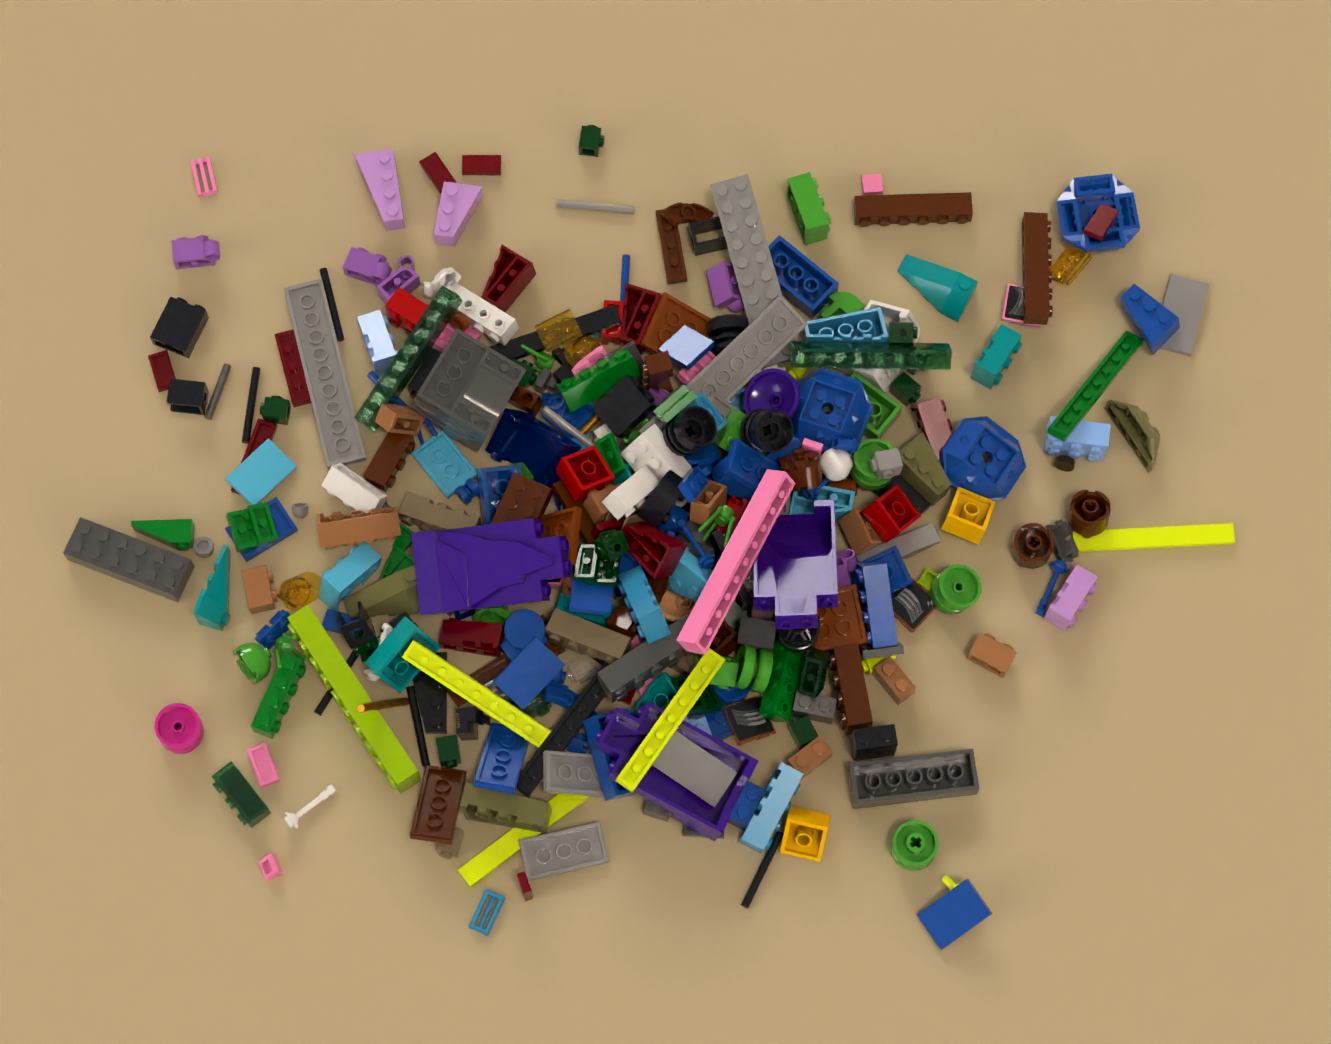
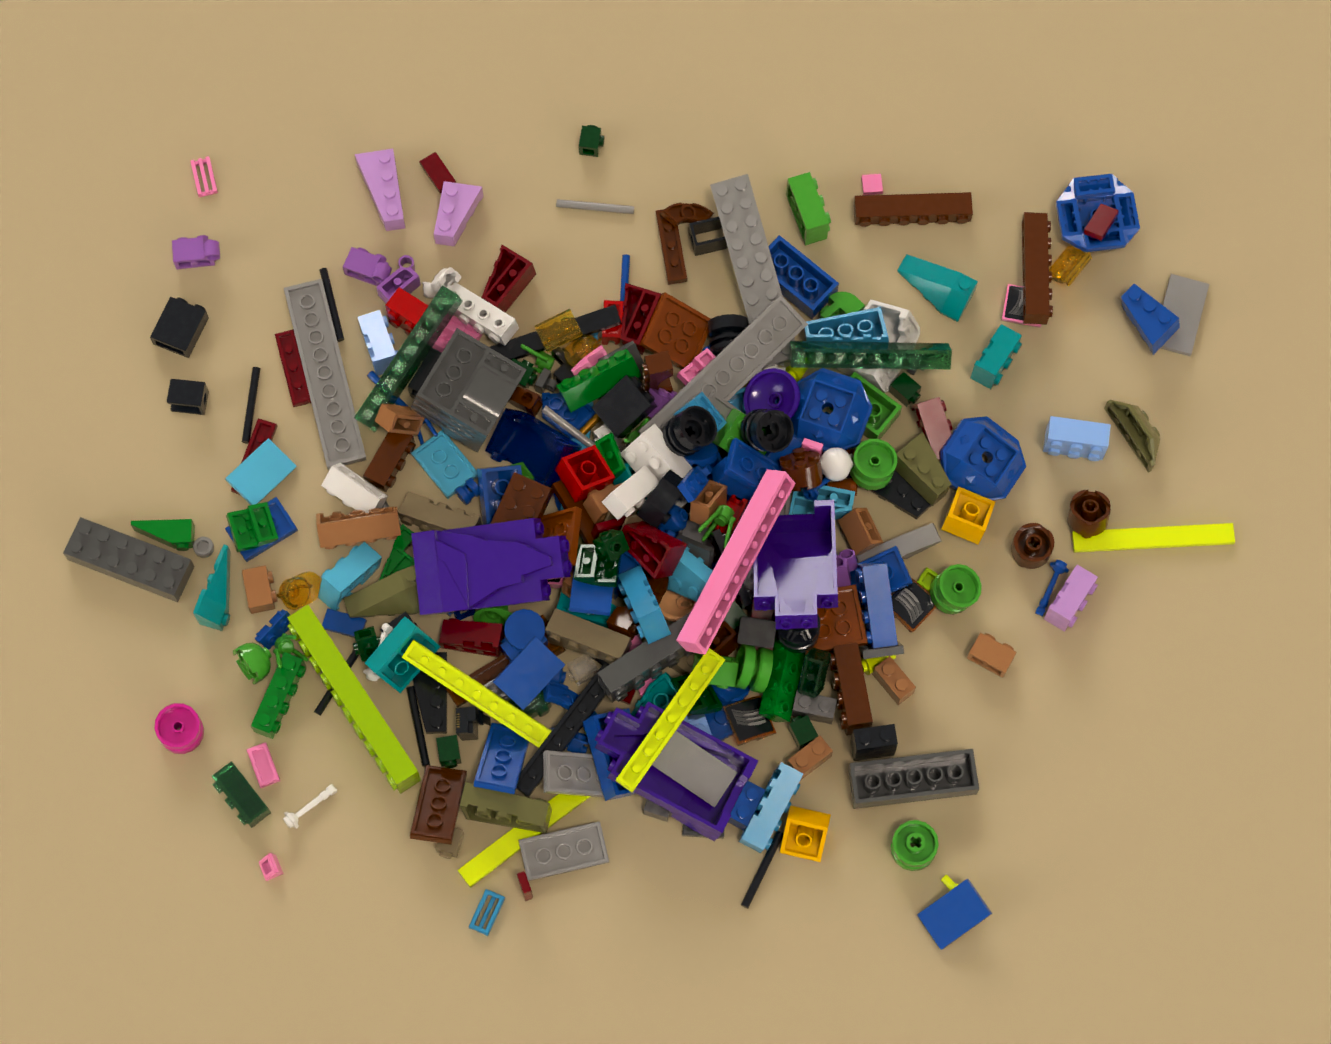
(162, 369): dark red tile -> none
(217, 391): flat silver bar -> none
(276, 410): dark green brick -> none
(300, 510): light grey hinge -> none
(363, 623): black piece -> none
(383, 704): pearl gold bar -> none
(460, 321): dark orange tile -> none
(481, 164): dark red tile -> none
(673, 404): green slope -> none
(687, 347): tile -> none
(706, 560): blue piece -> none
(725, 287): medium lavender hinge -> none
(850, 445): blue pin -> none
(886, 463): light grey brick -> none
(891, 513): red brick -> none
(902, 332): dark green brick -> none
(1064, 463): dark brown tile -> none
(1067, 549): dark grey hinge -> none
(1095, 386): green tile -> none

